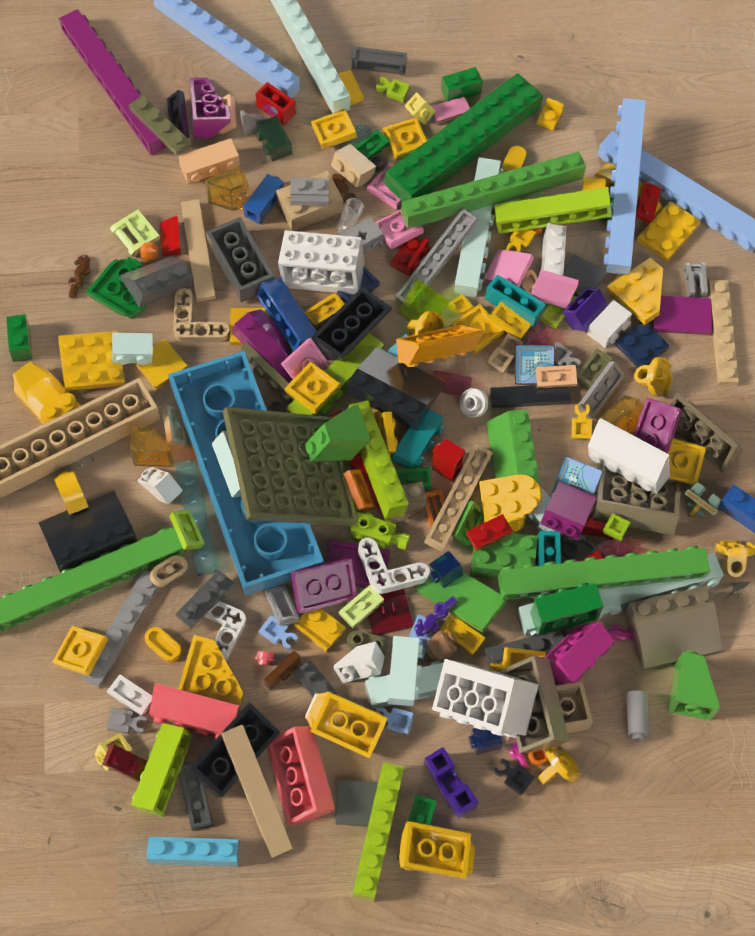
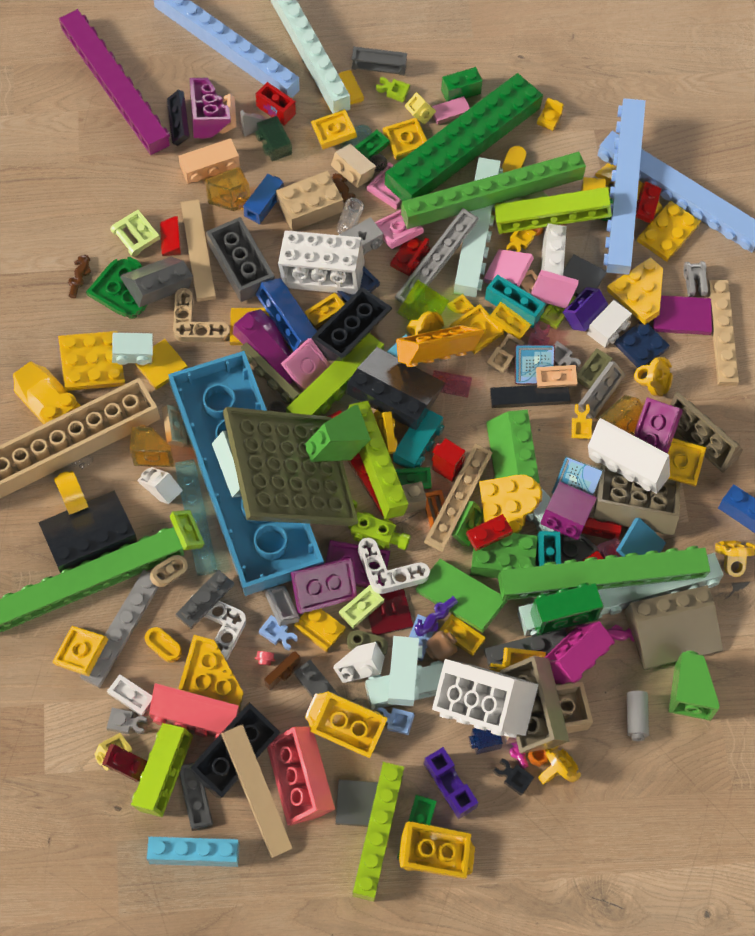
(19, 338): green brick -> none
(149, 251): orange tile -> none
(159, 125): olive plate -> none
(310, 191): light grey plate -> none
(313, 387): yellow tile -> none
(359, 490): orange tile -> none
(445, 569): brick -> none
(473, 402): white plate -> none
(616, 527): lime tile -> none
(640, 539): none -> dark azure tile
(695, 493): sand green hips -> none

